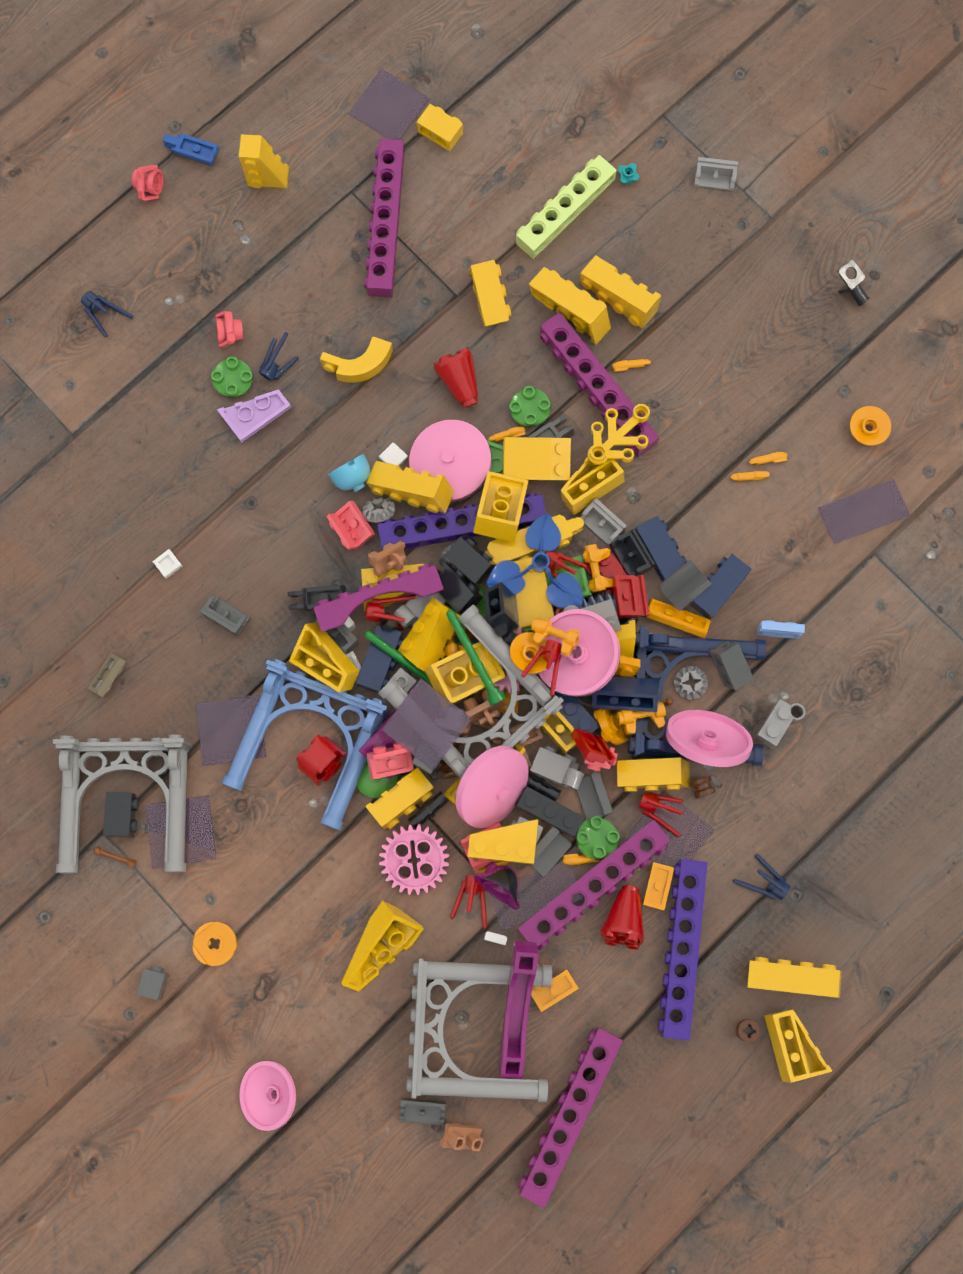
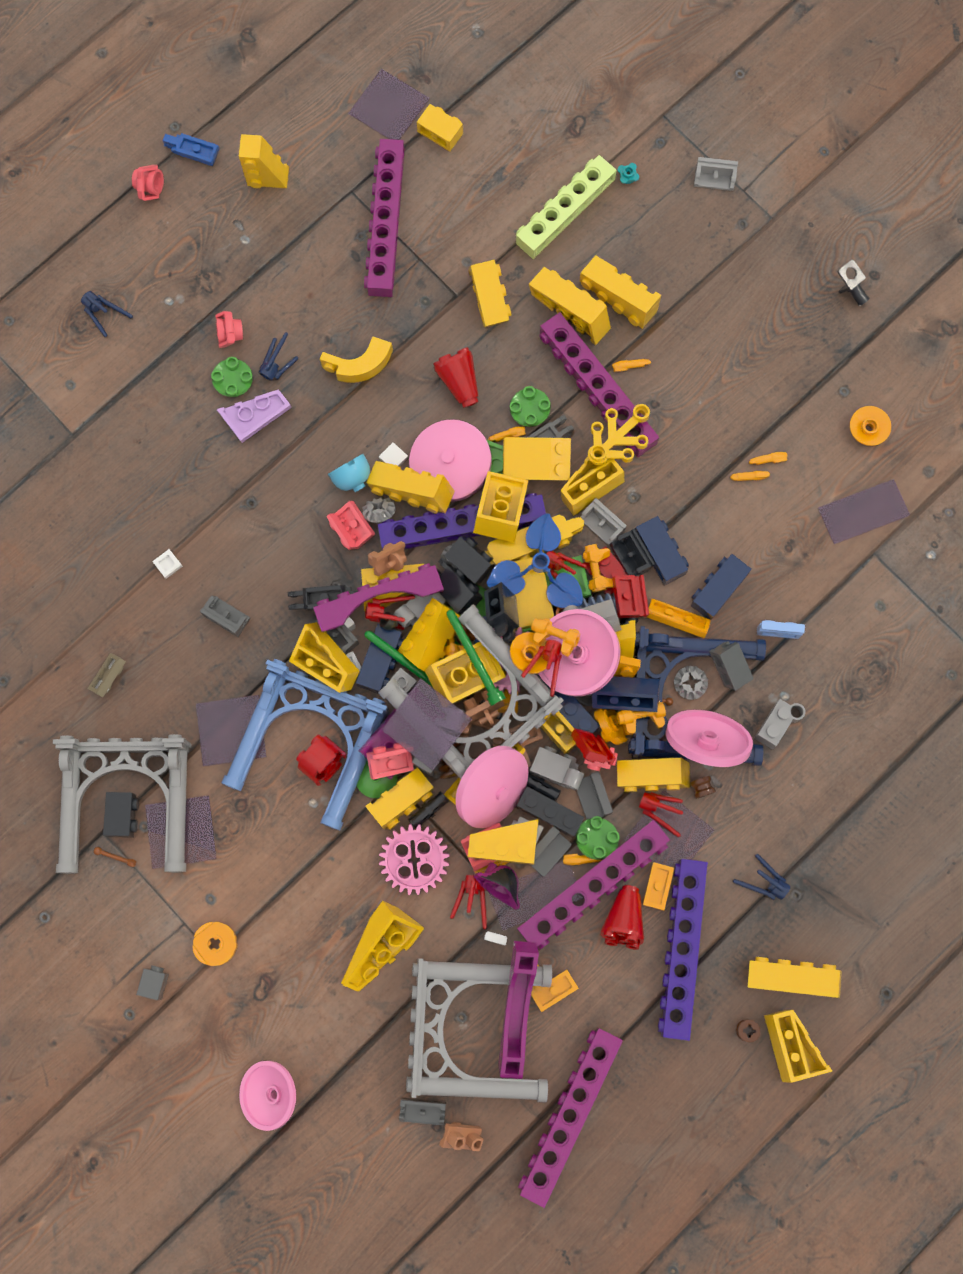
(684, 585): dark grey panel -> none

